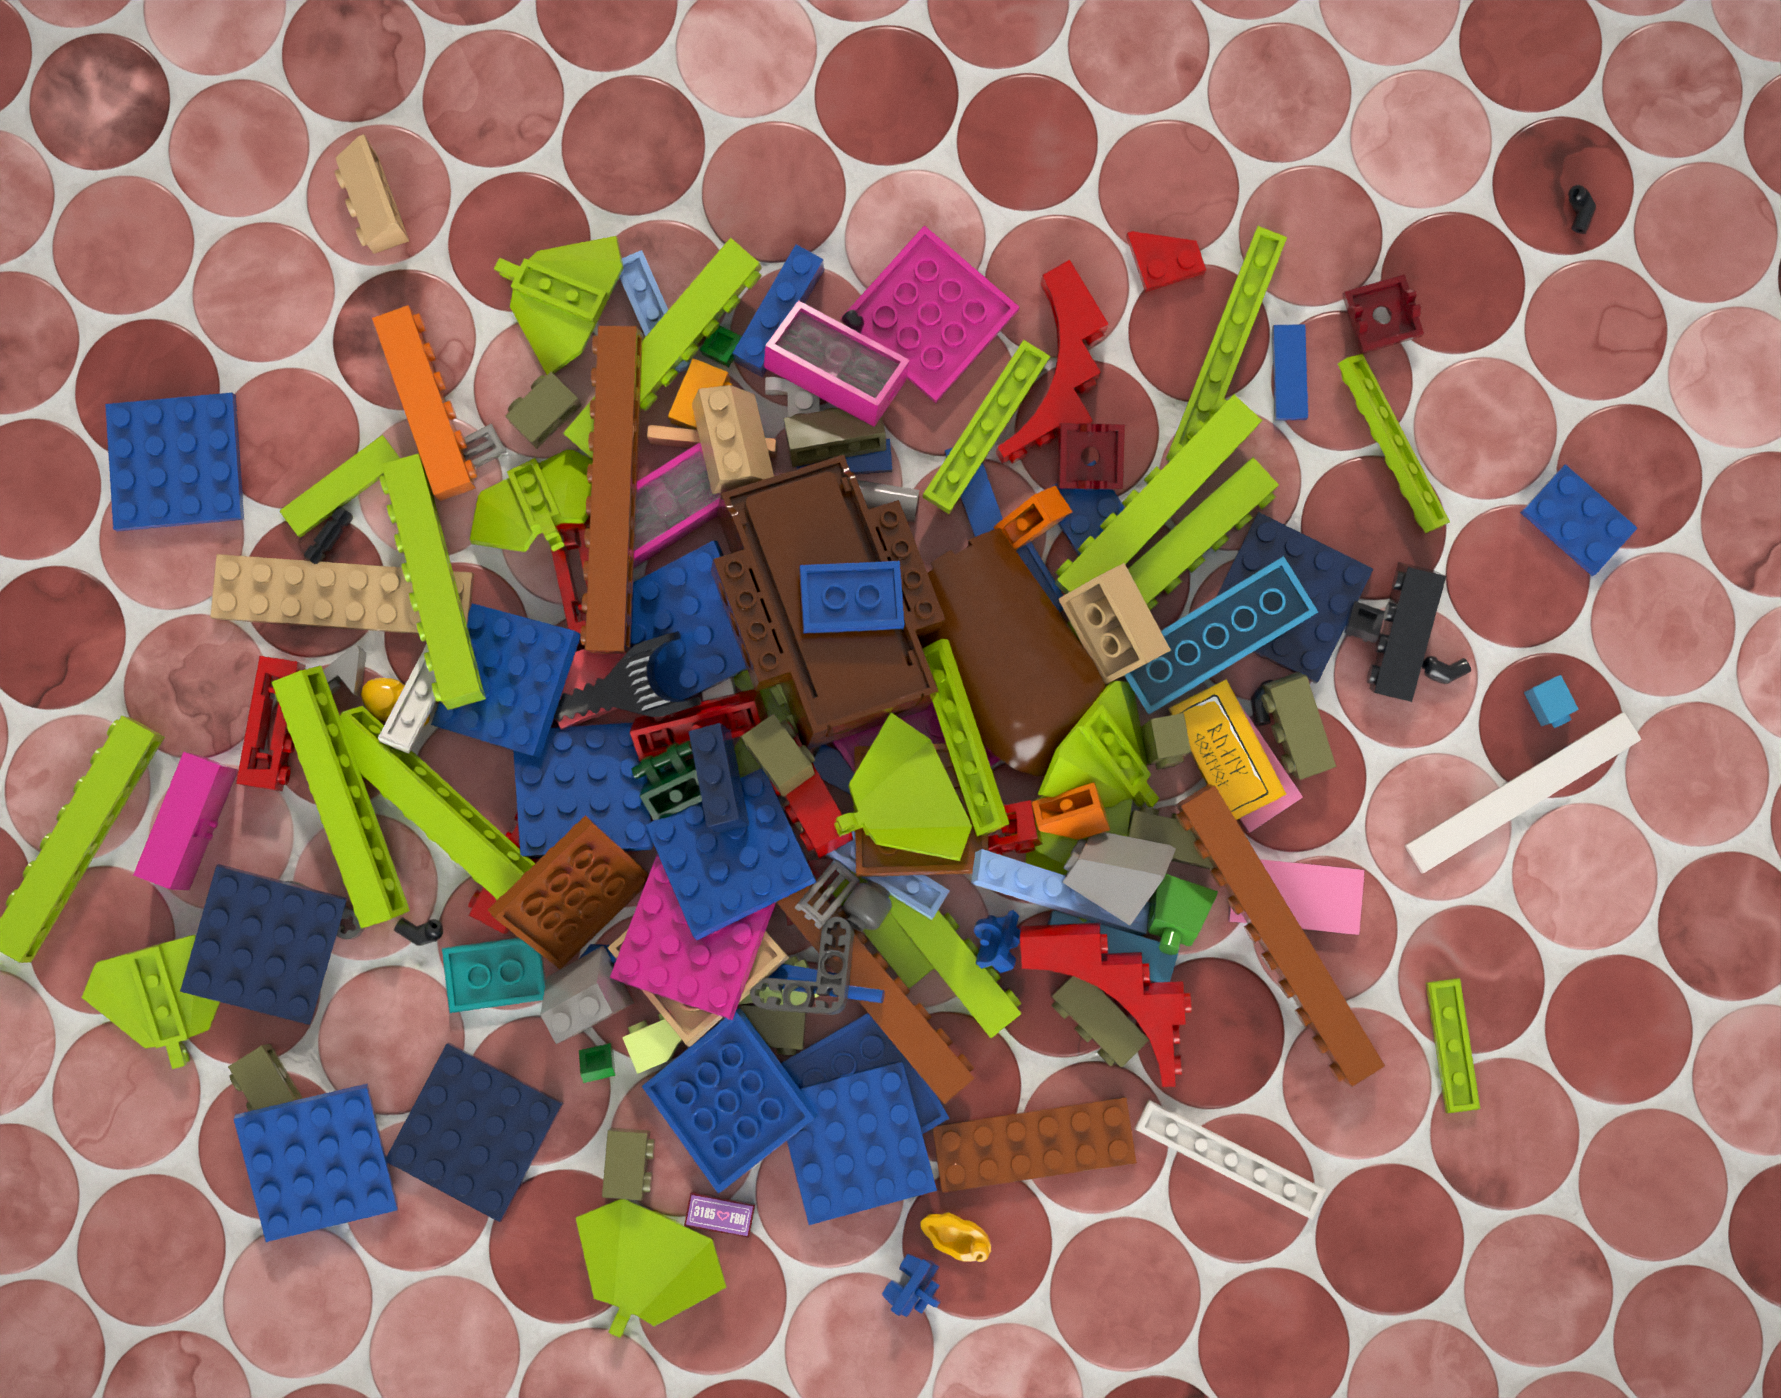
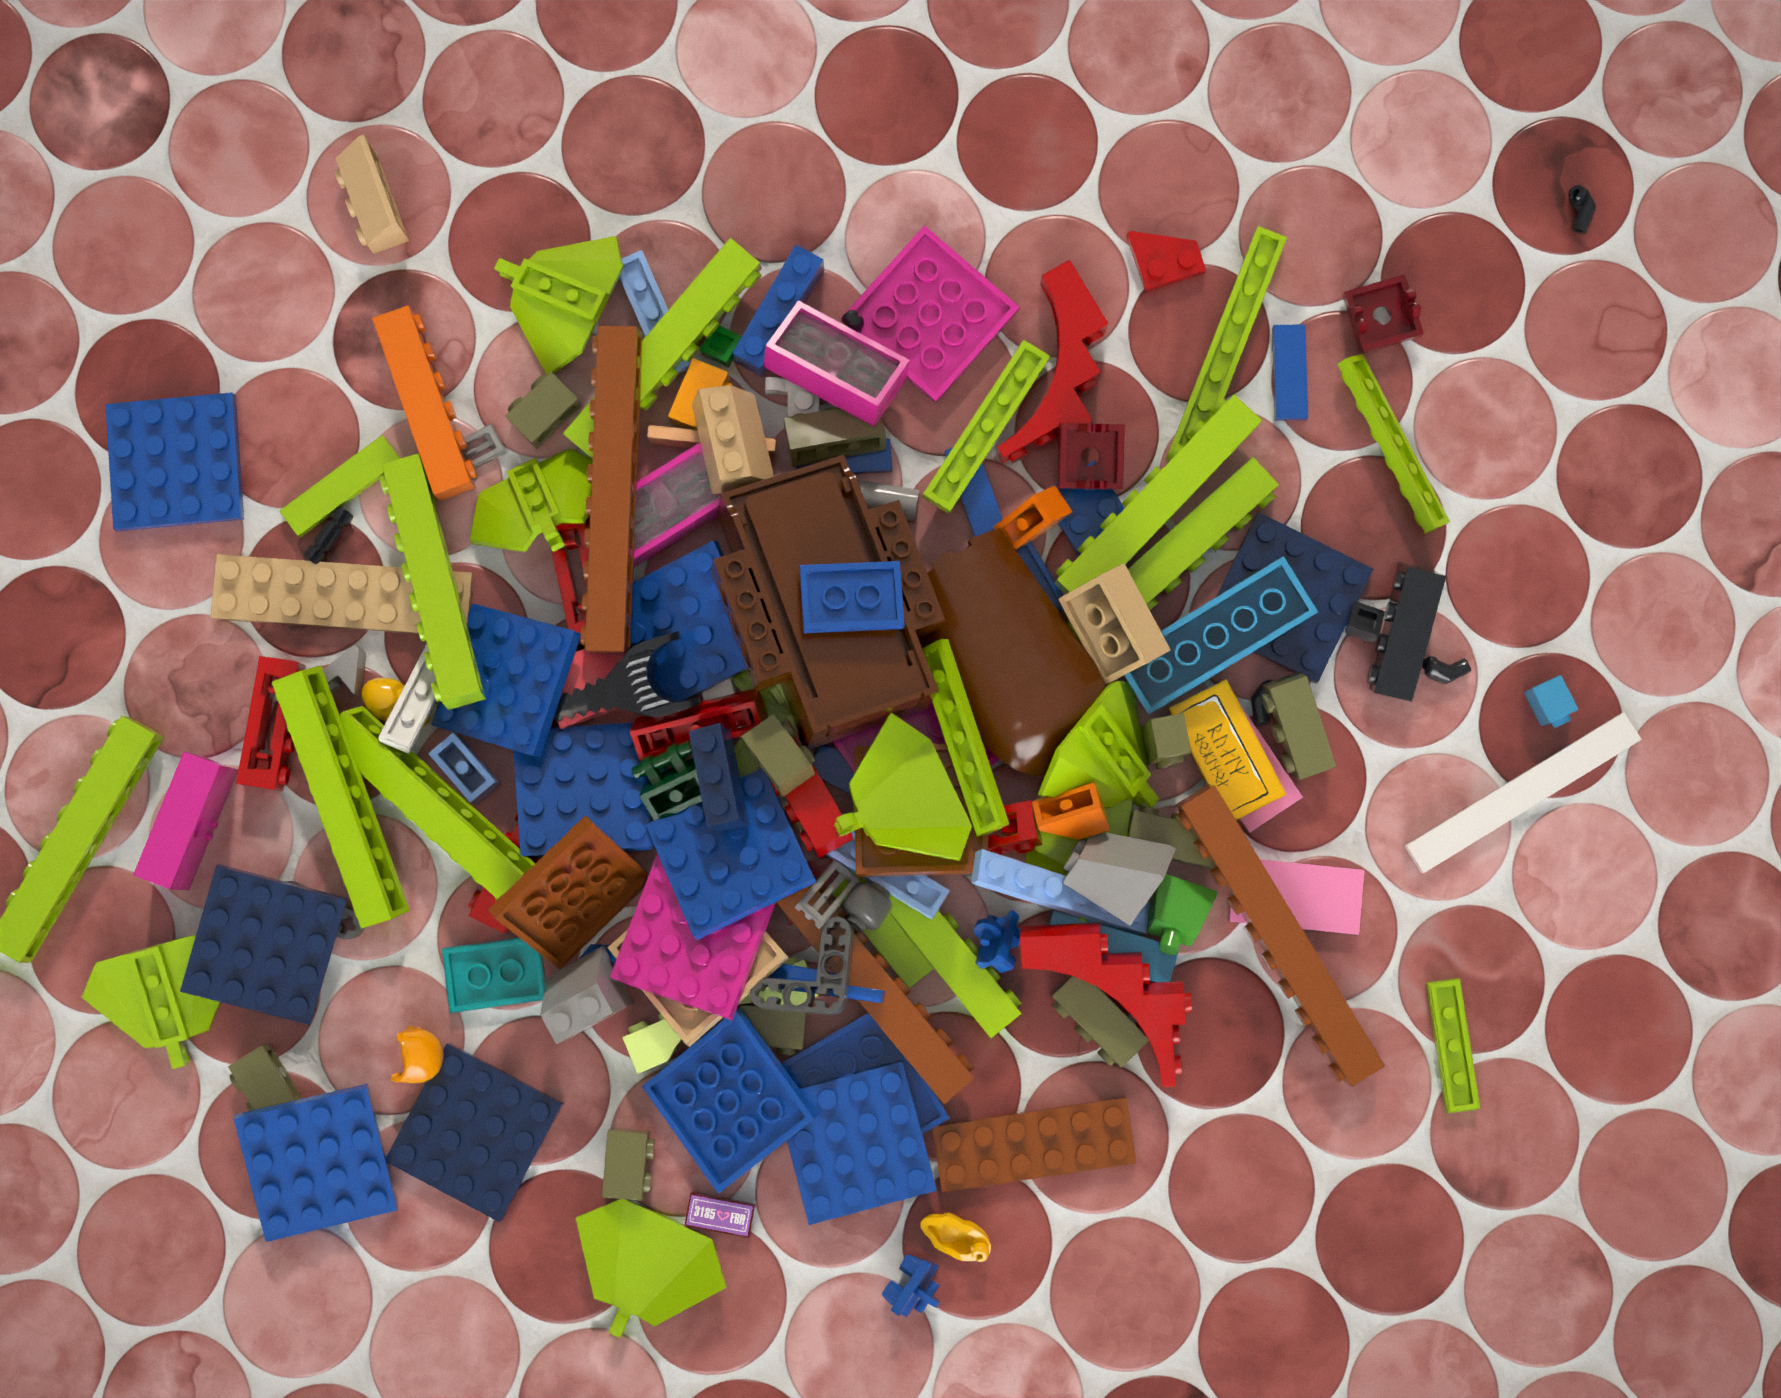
(420, 1055): none -> light orange helmet
(421, 934): black arm -> none
(465, 768): none -> medium blue brick
(597, 1063): green plate -> none
(1230, 1159): white tile -> none
(1578, 520): blue plate -> none

